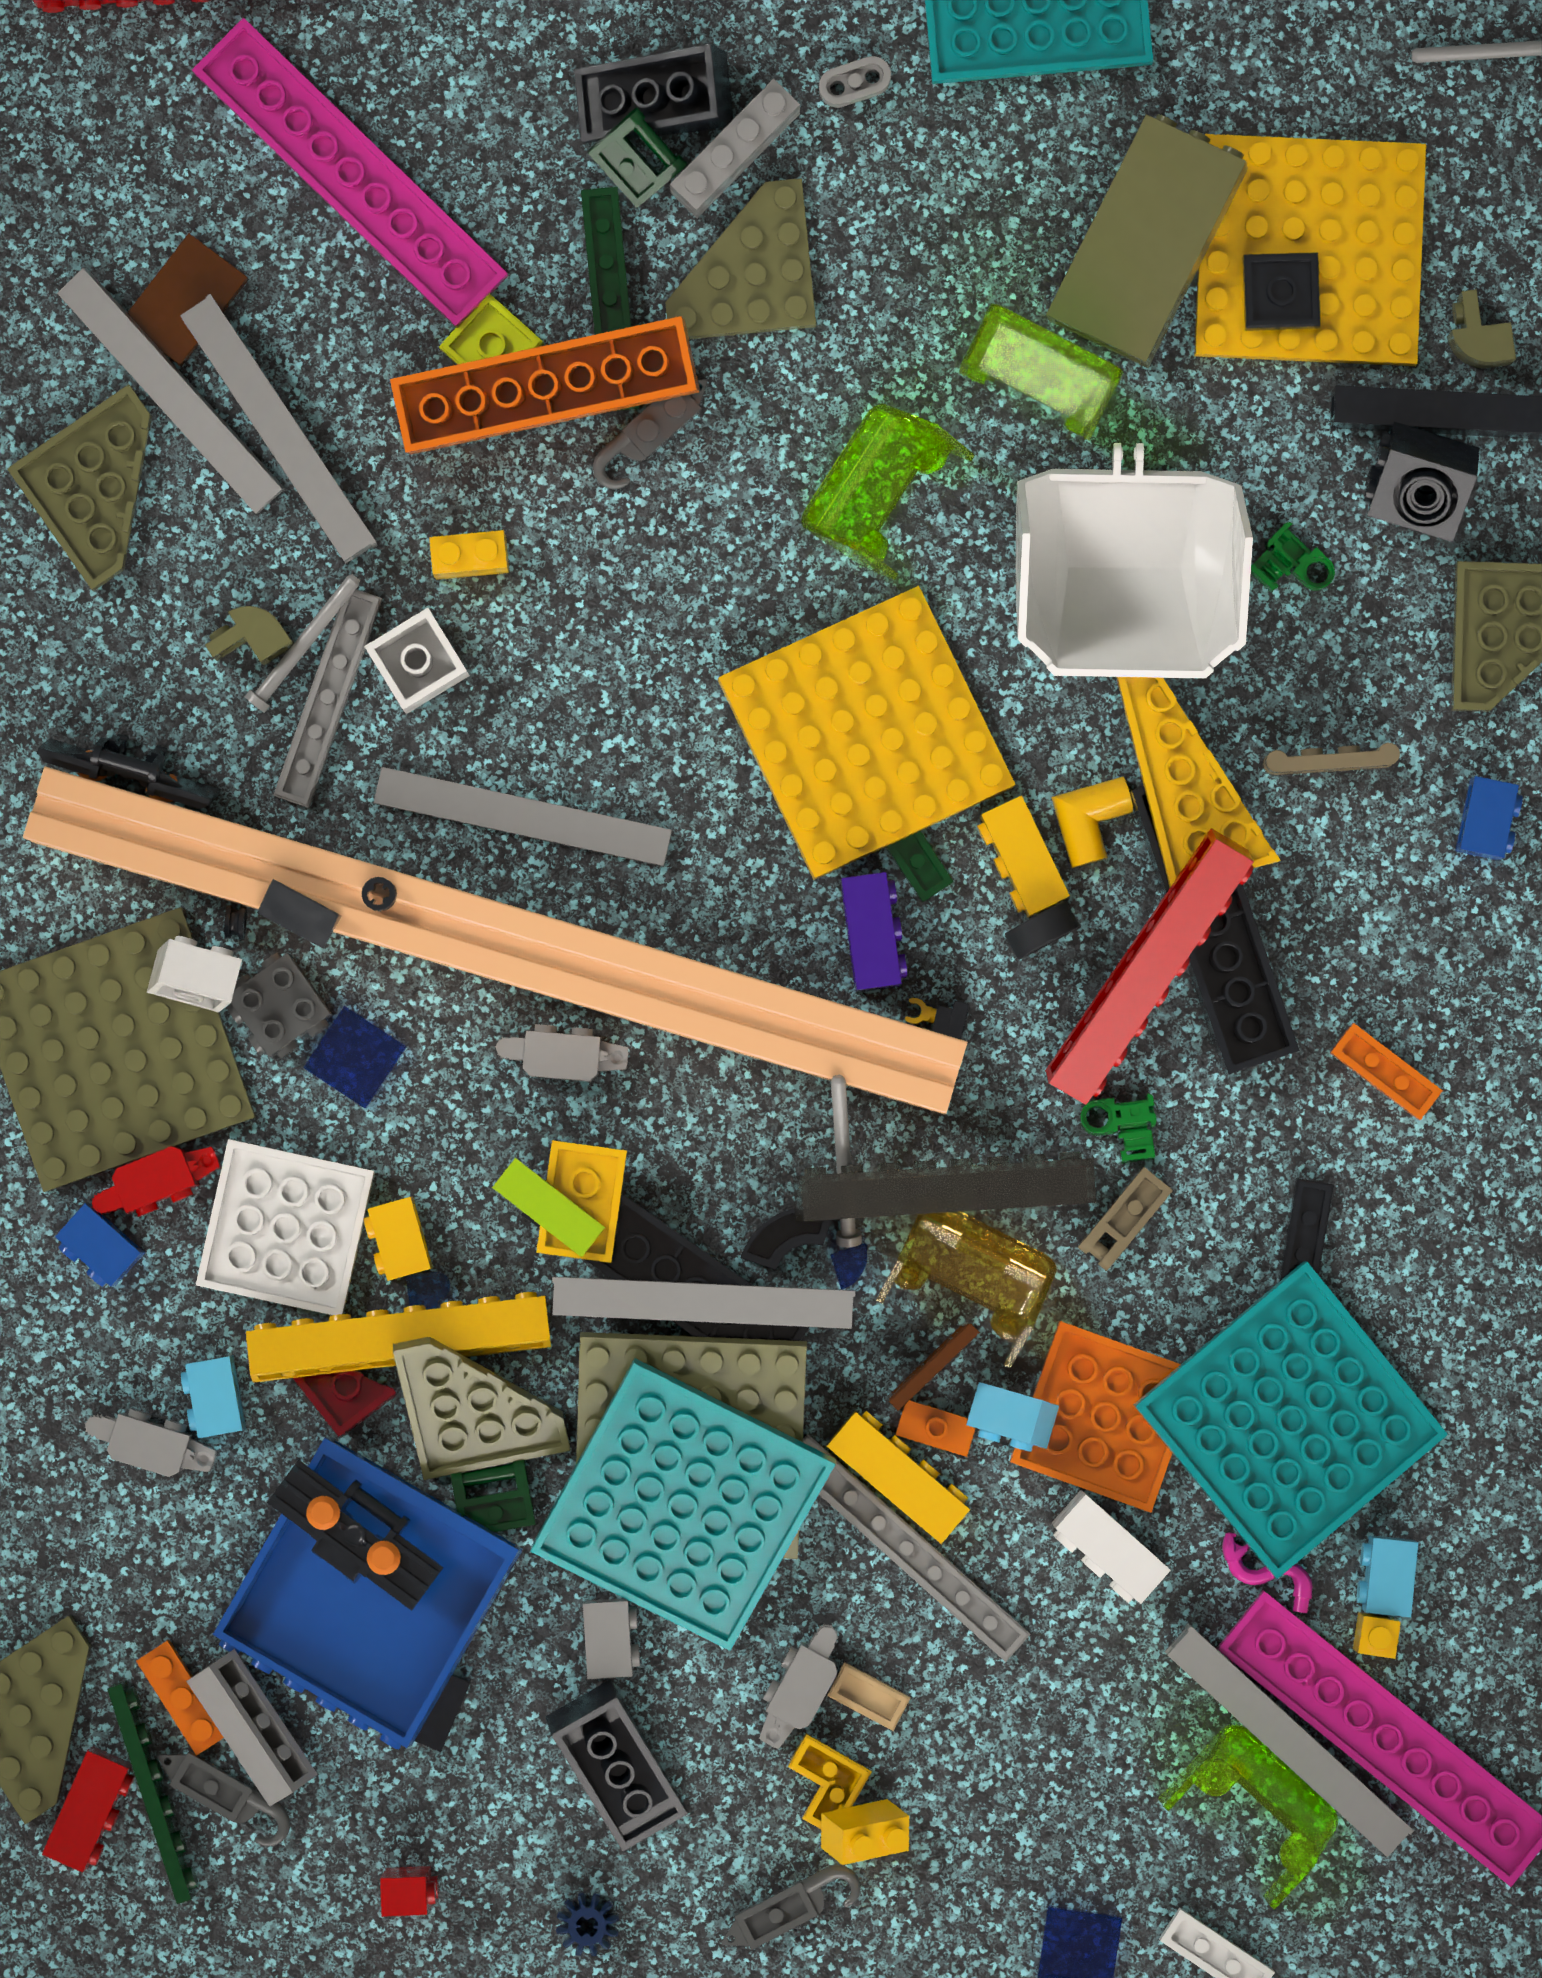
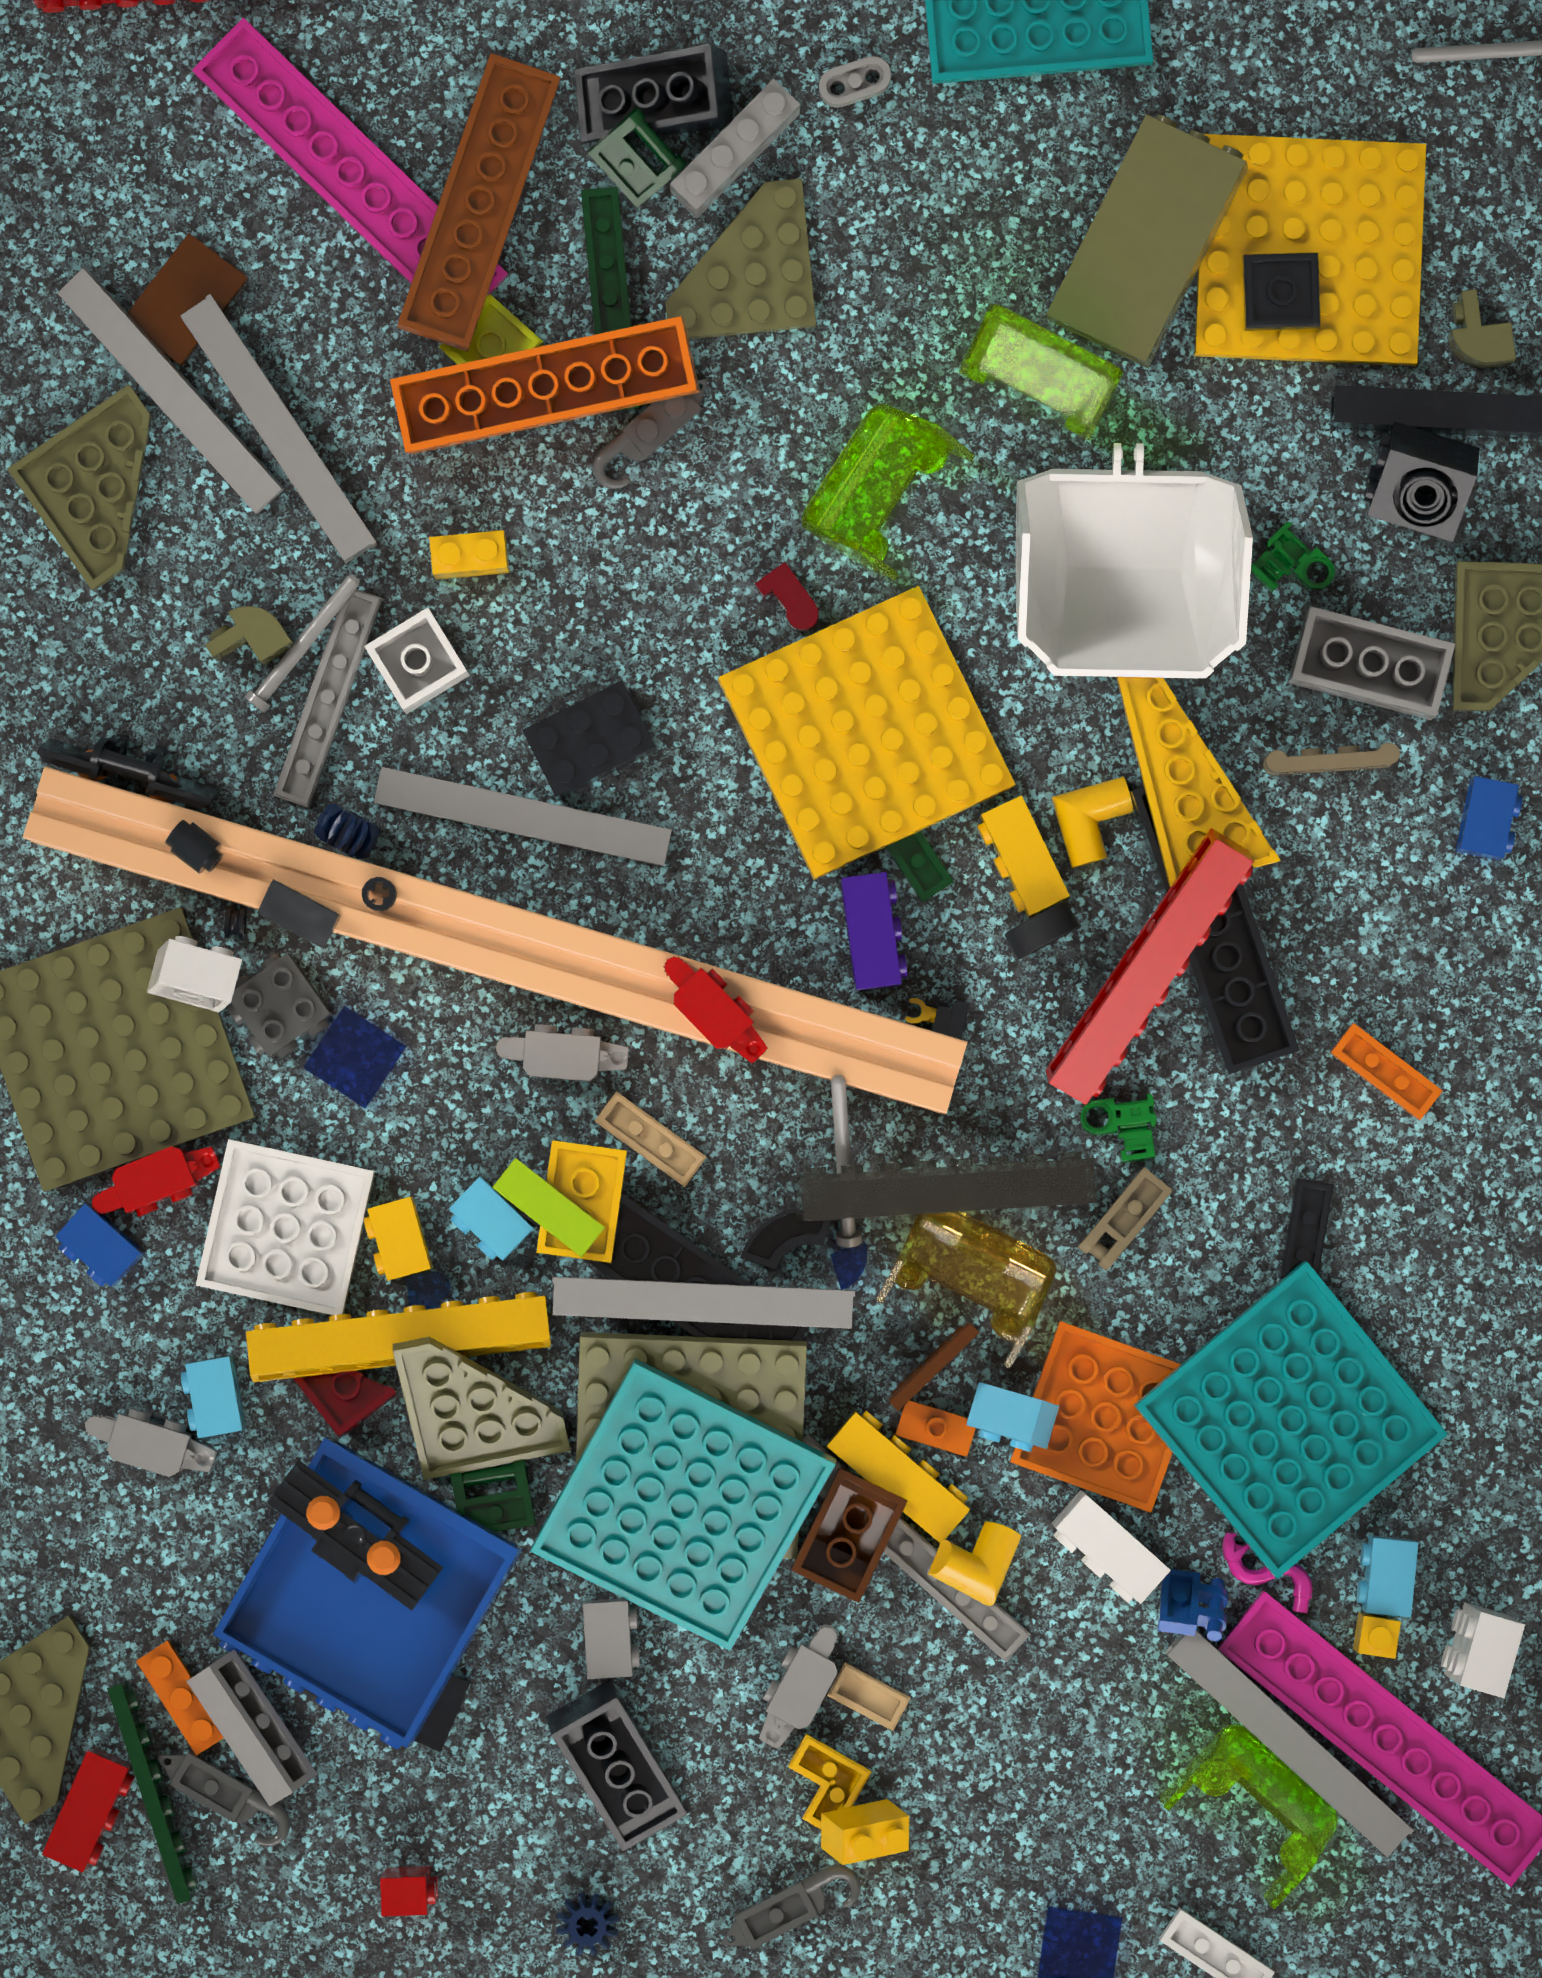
(194, 847): none -> black brick
(347, 831): none -> dark blue gear
(479, 202): none -> dark orange plate
(490, 1219): none -> medium azure brick
(589, 740): none -> black brick
(650, 1139): none -> tan tile
(712, 1011): none -> red hinge
(792, 597): none -> dark red leg
(848, 1535): none -> reddish brown slope
(983, 1570): none -> yellow brick
(1179, 1605): none -> blue plate
(1371, 663): none -> light grey brick
(1482, 1649): none -> white brick

